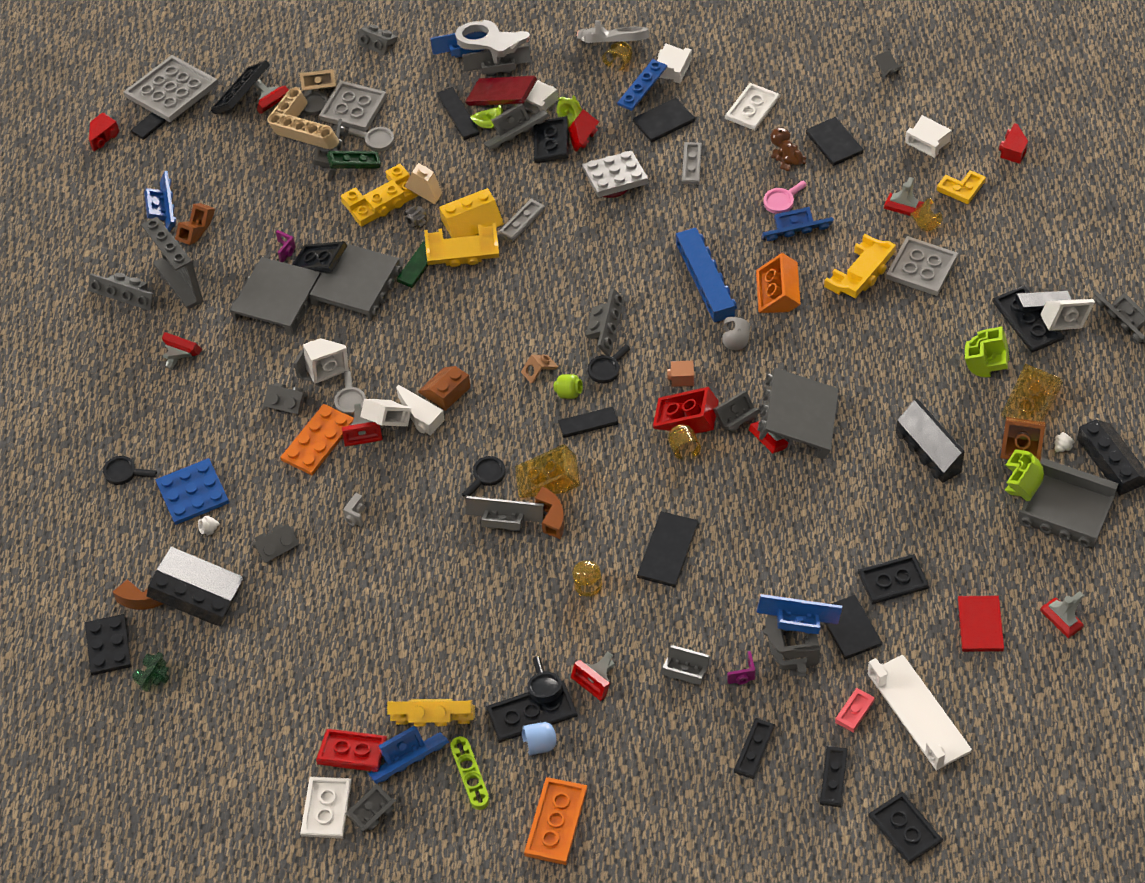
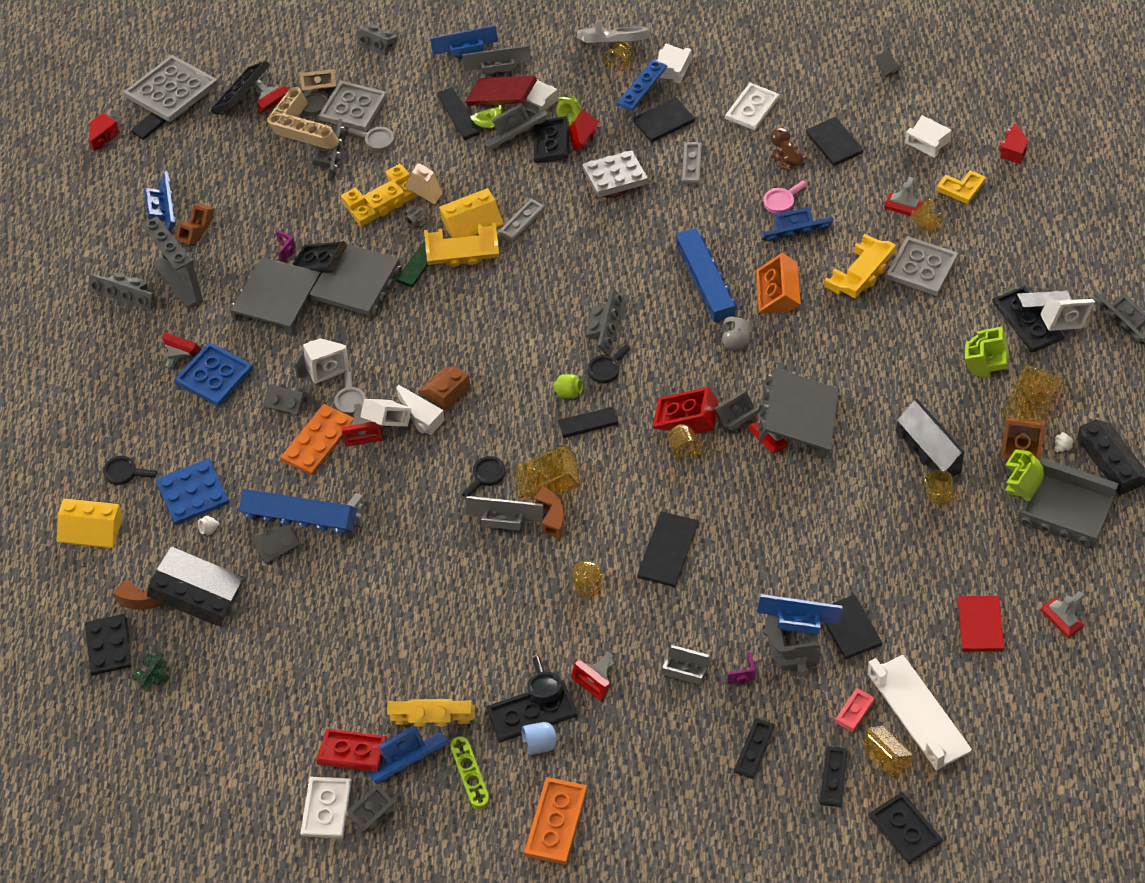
(88, 523): none -> yellow slope
(213, 374): none -> blue plate
(297, 509): none -> blue brick
(353, 159): dark green tile -> none
(497, 42): animal -> none
(538, 362): medium nougat bracket -> none
(681, 373): nougat brick -> none
(886, 750): none -> clear yellow slope
(893, 579): black tile -> none
(940, 487): none -> clear yellow helmet

